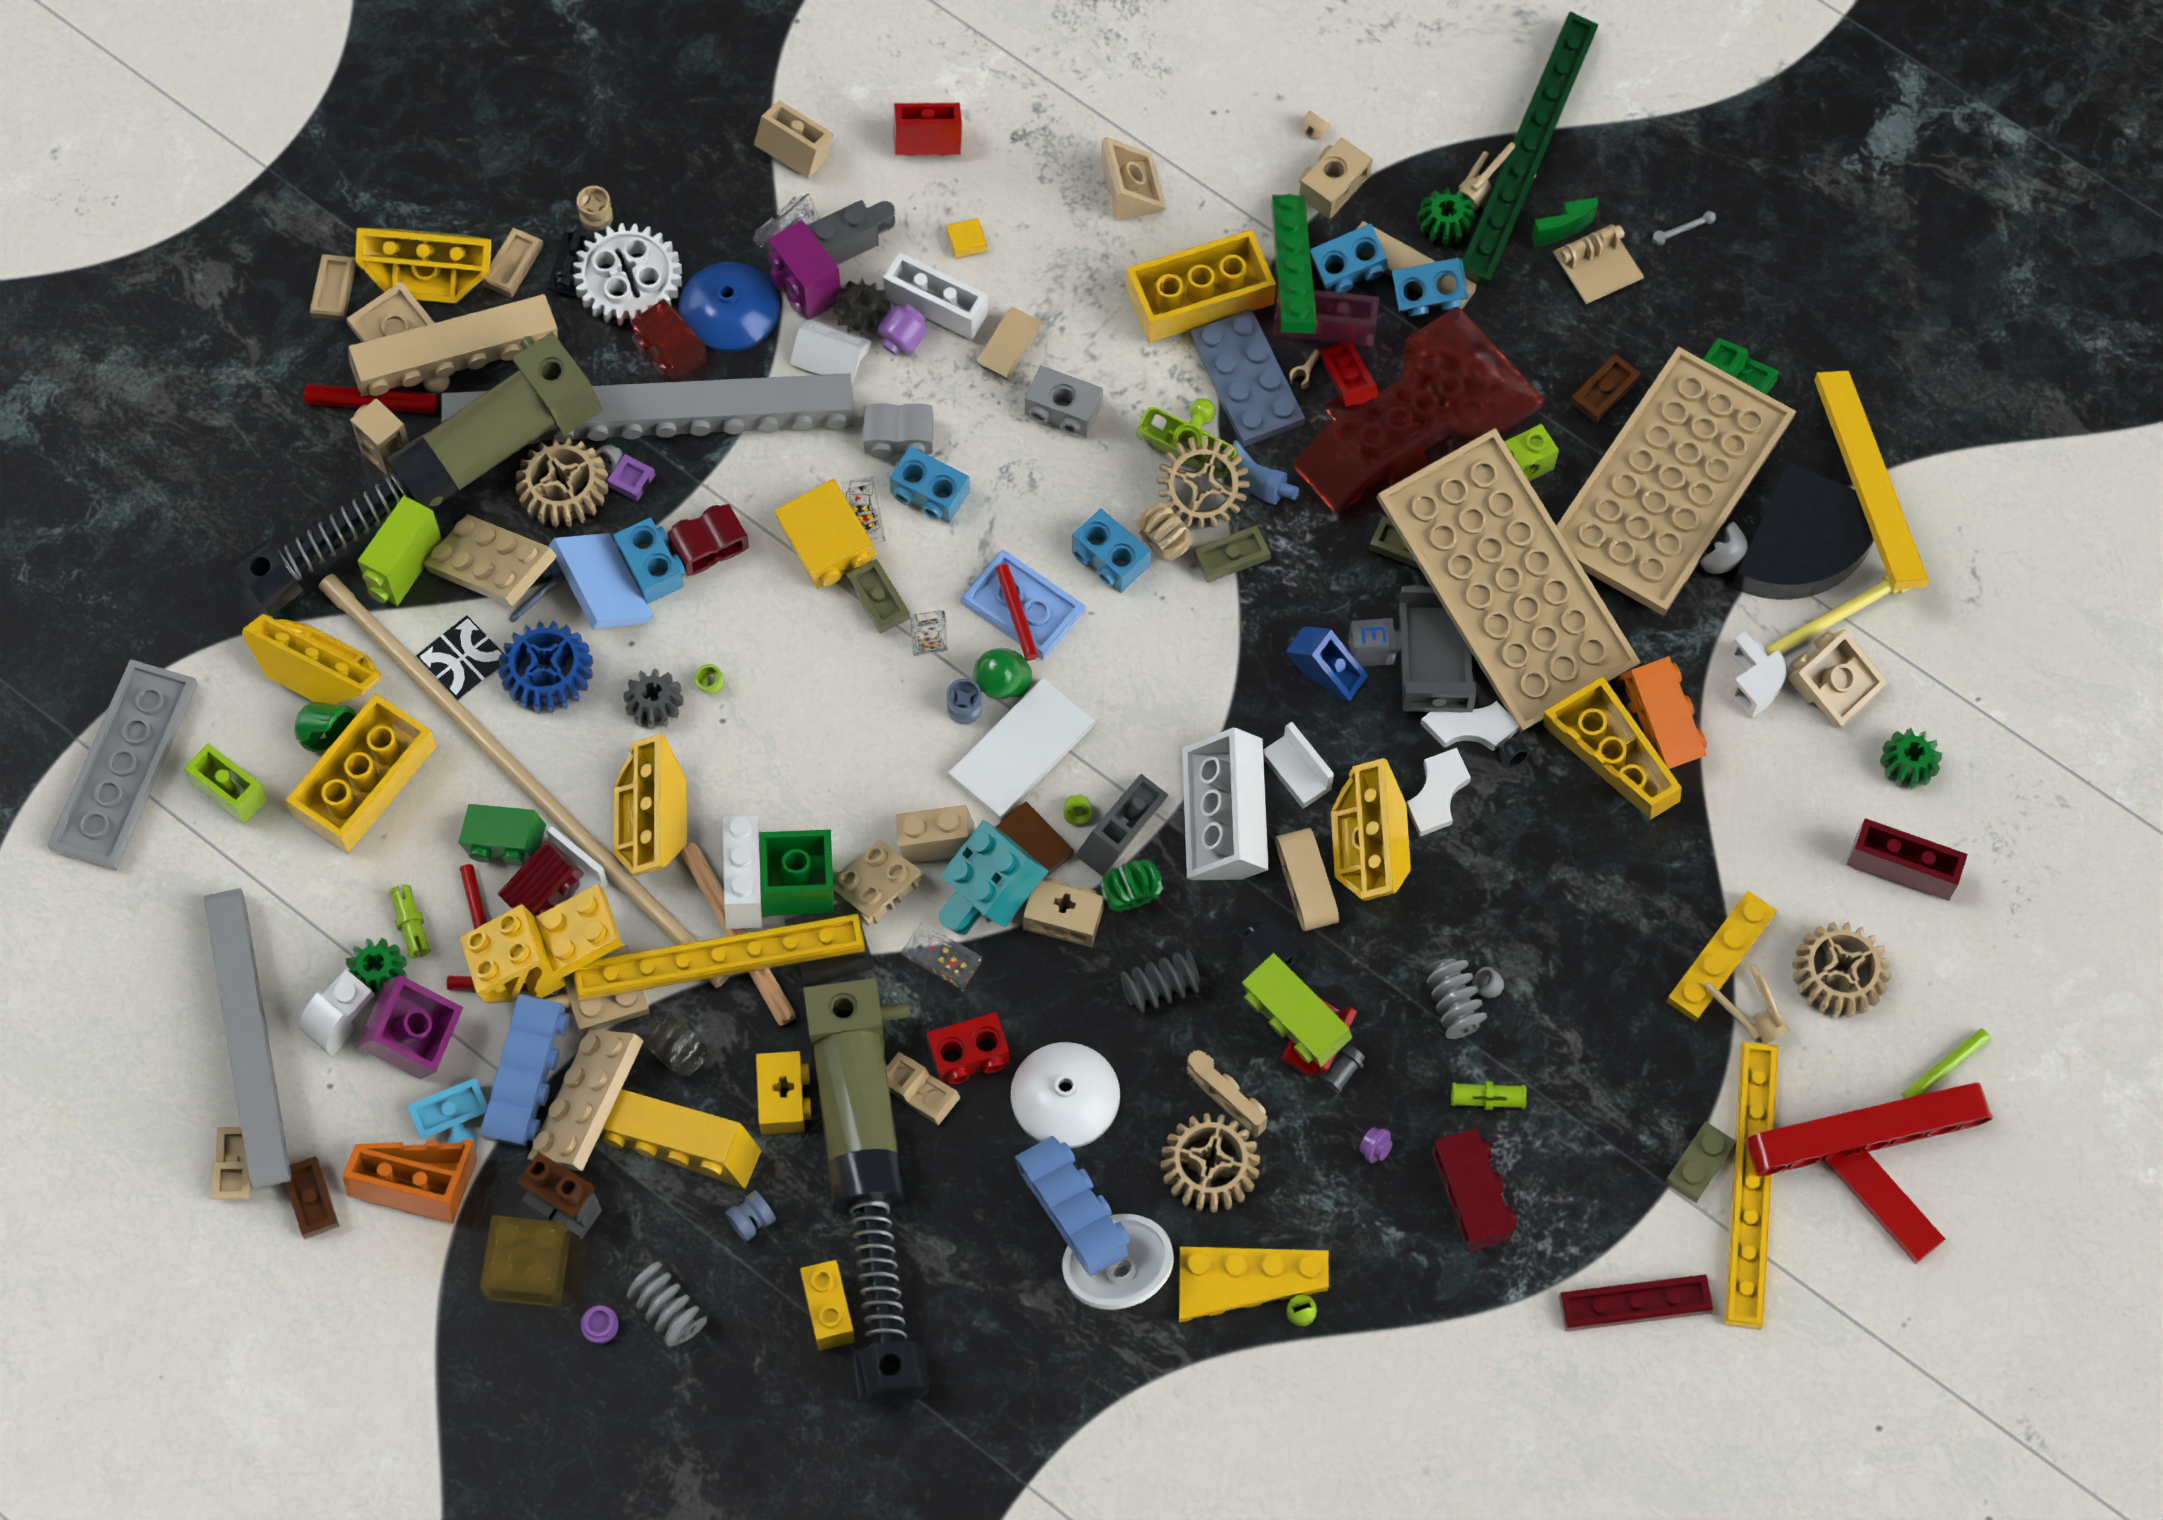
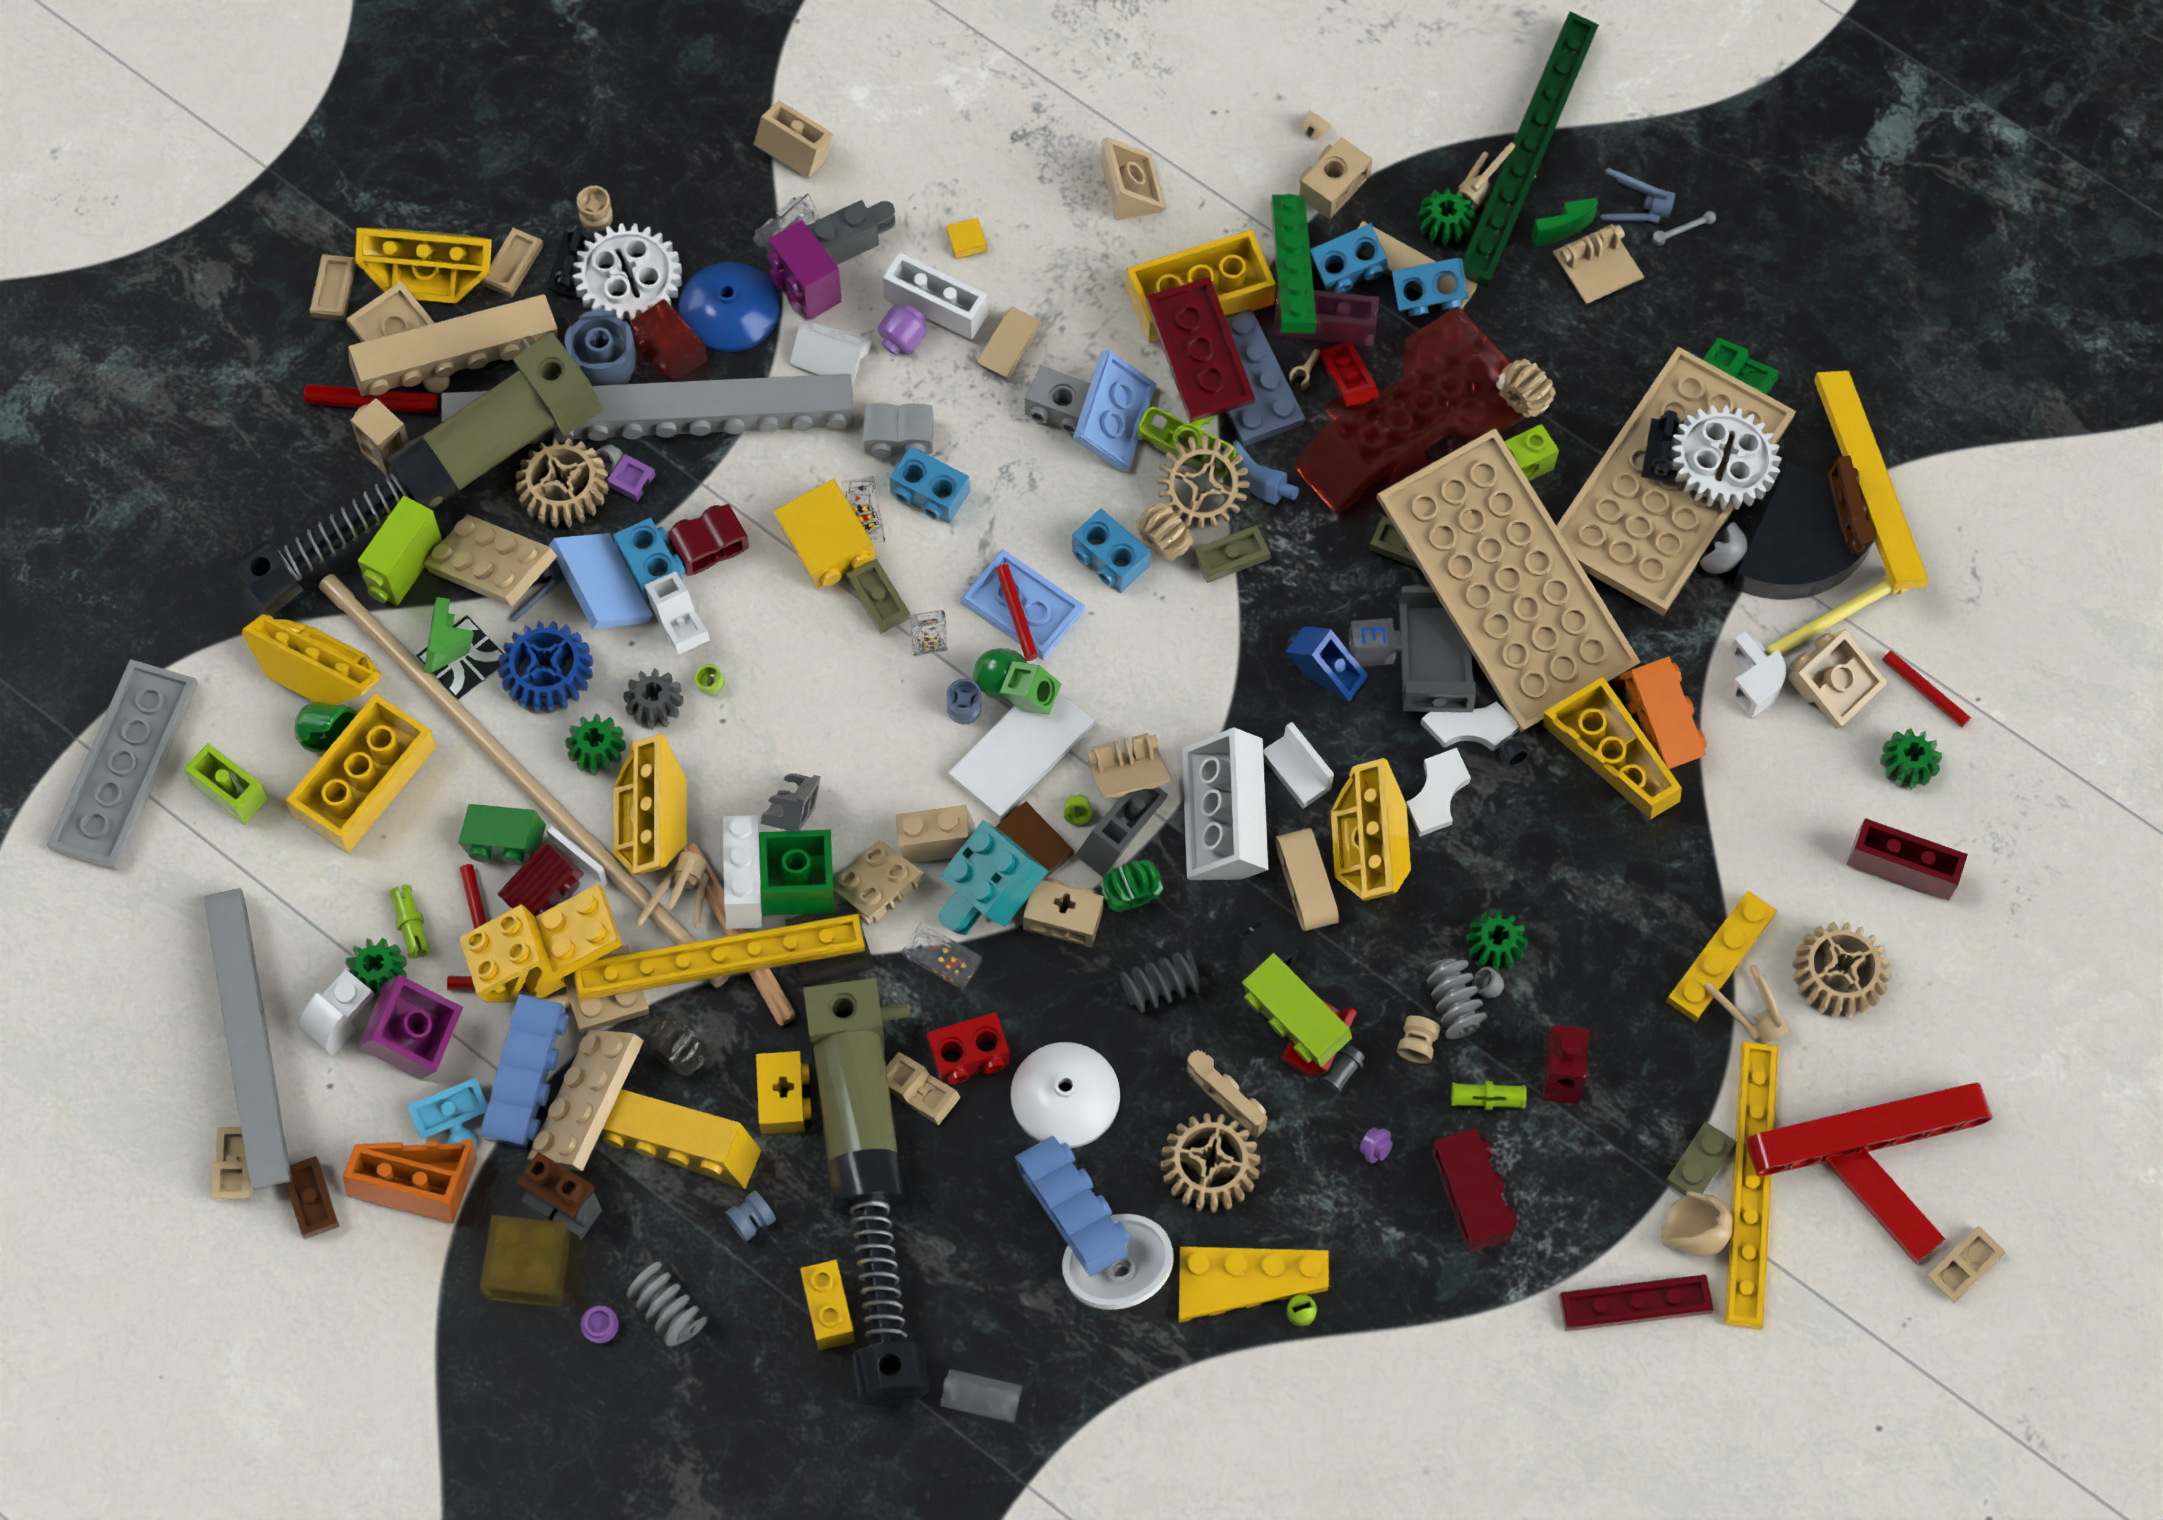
(445, 641): none -> bright green slope
(602, 347): none -> sand blue brick
(609, 744): none -> green gear
(676, 613): none -> white brick
(685, 873): none -> tan plant
(790, 809): none -> dark grey hinge
(861, 307): clear smoke gear -> none
(927, 129): red brick -> none
(981, 1395): none -> clear hinge
(1030, 688): none -> bright green brick
(1114, 410): none -> light blue tile
(1128, 770): none -> tan hinge
(1200, 349): none -> dark red plate
(1418, 1039): none -> tan wheel
(1510, 940): none -> green gear
(1526, 388): none -> tan gear
(1565, 1059): none -> dark red torso
(1605, 388): reddish brown plate -> none
(1656, 460): none -> black hinge
(1657, 200): none -> sand blue plant
(1697, 1225): none -> tan hair
(1754, 467): none -> white gear
(1850, 507): none -> reddish brown hinge
(1926, 689): none -> red bar
(1947, 1064): lime bar -> none
(1966, 1264): none -> tan slope

